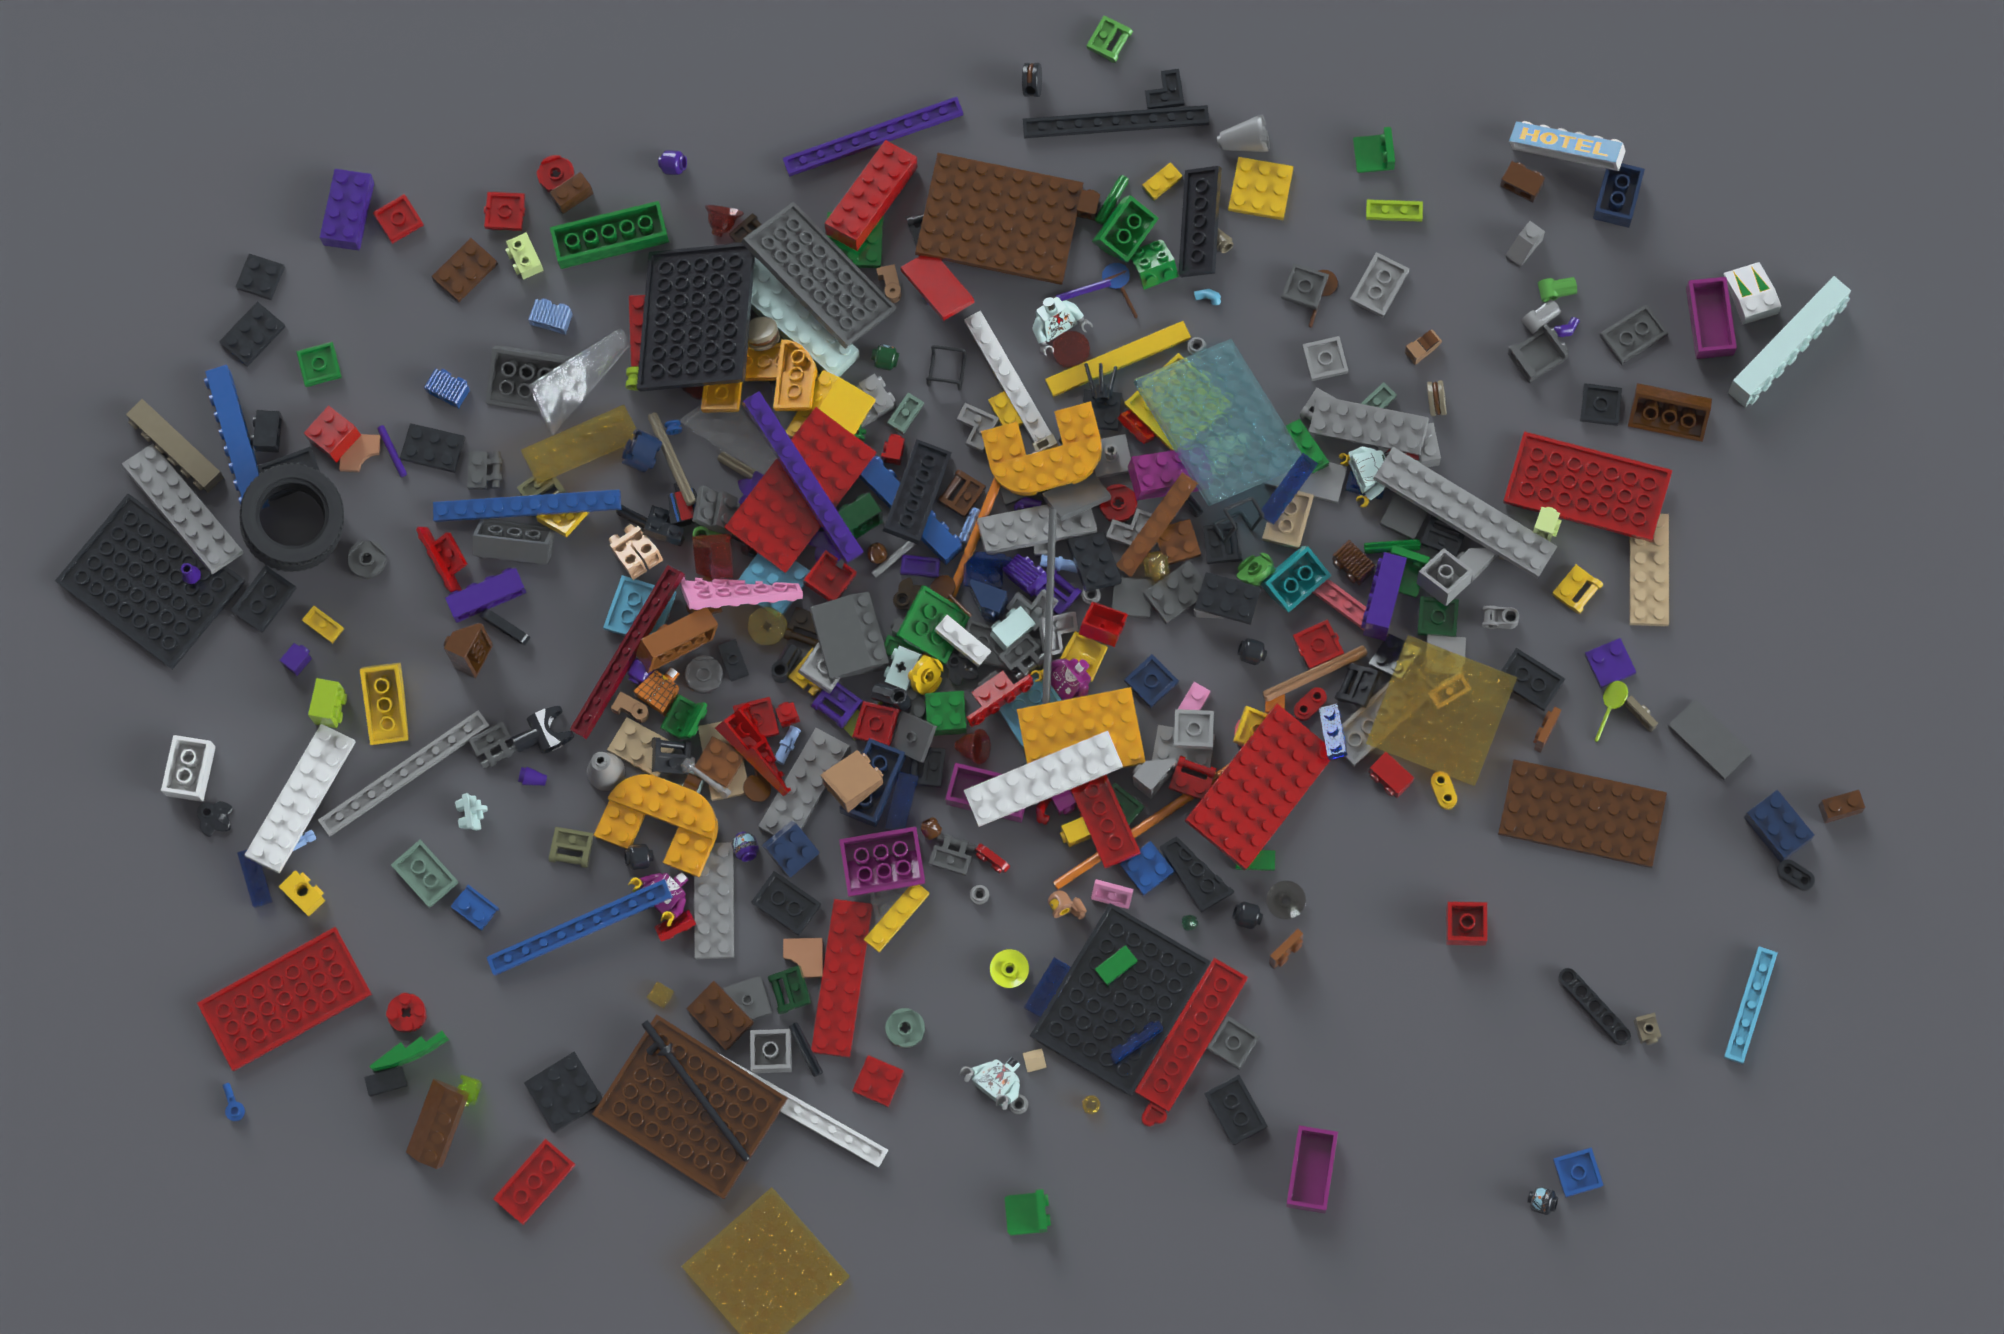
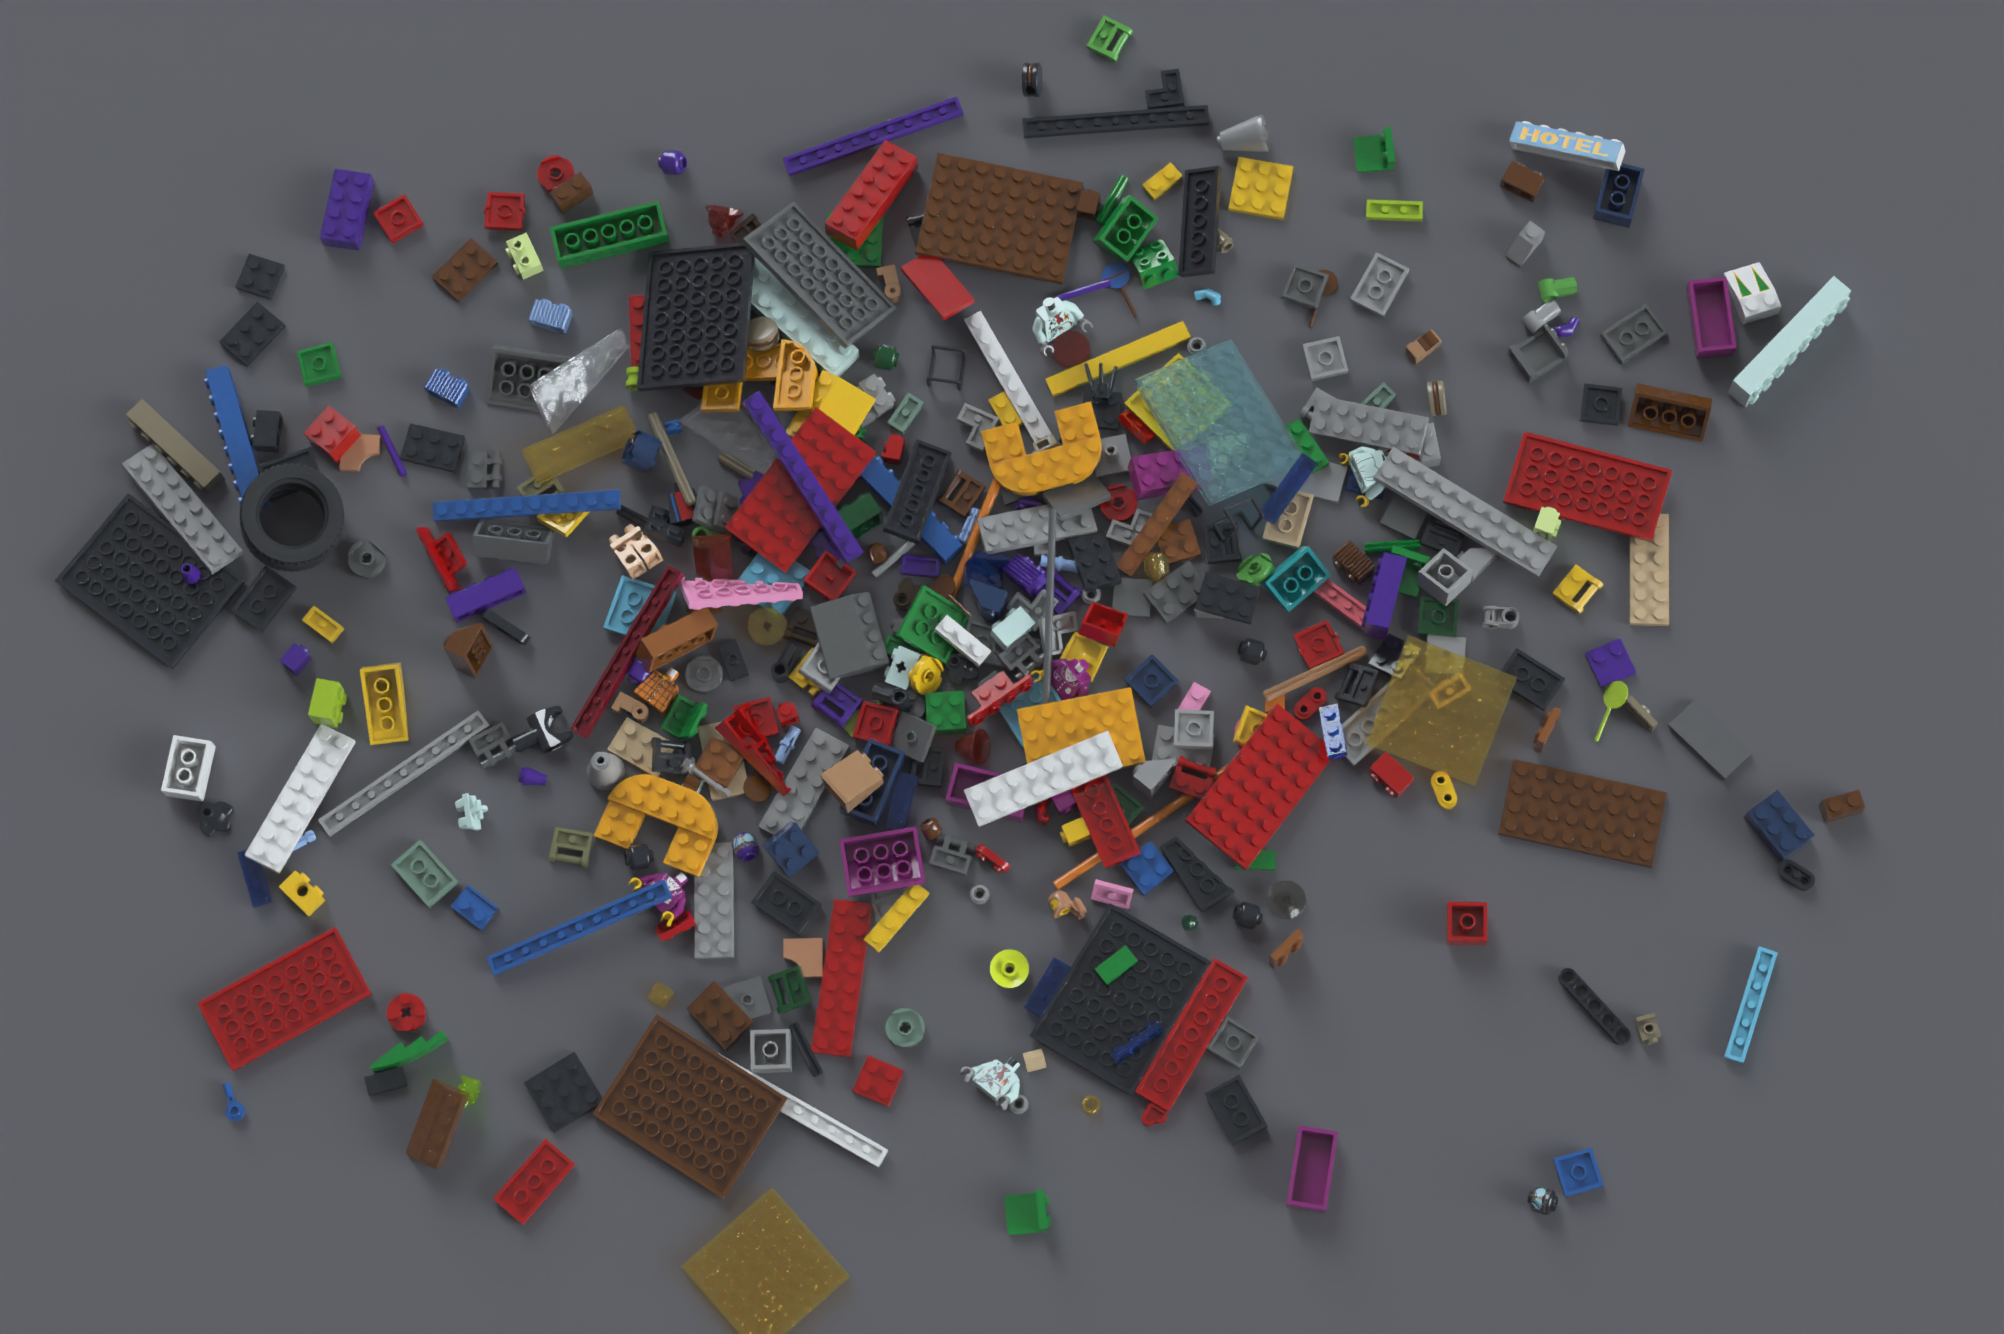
(666, 1051): black piece -> none

